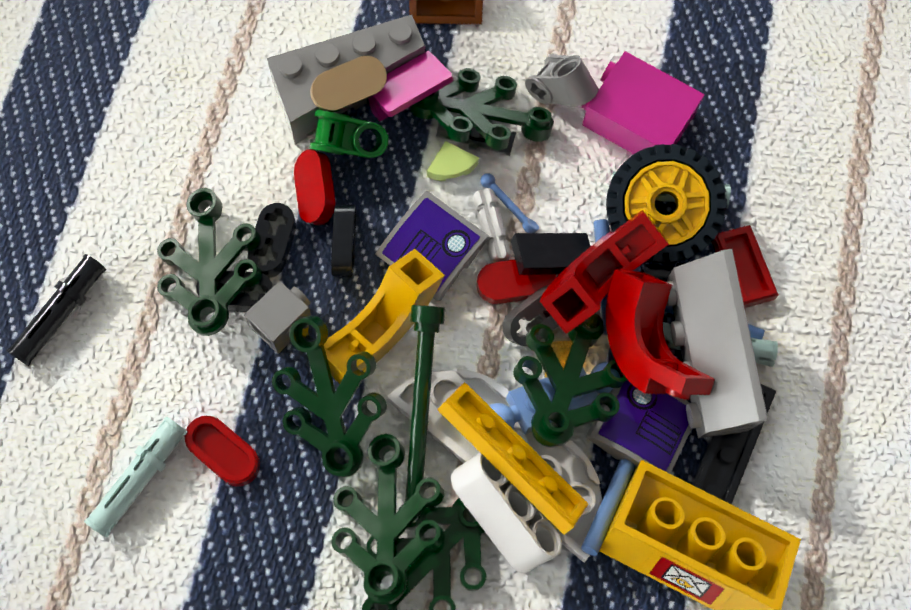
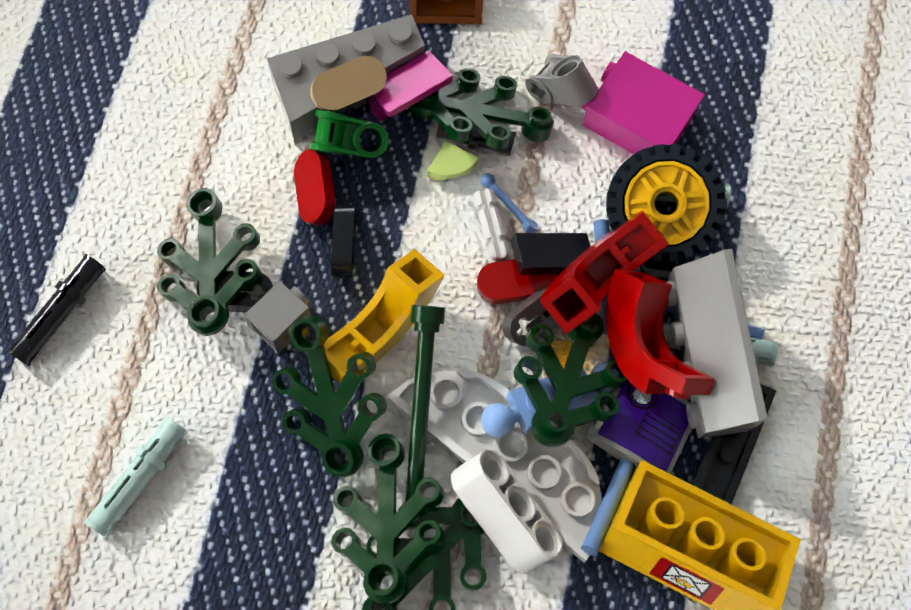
(222, 451): red tile -> none
(280, 242): black beam -> none
(438, 235): slope -> none
(514, 458): yellow tile -> none
(751, 267): red tile -> none

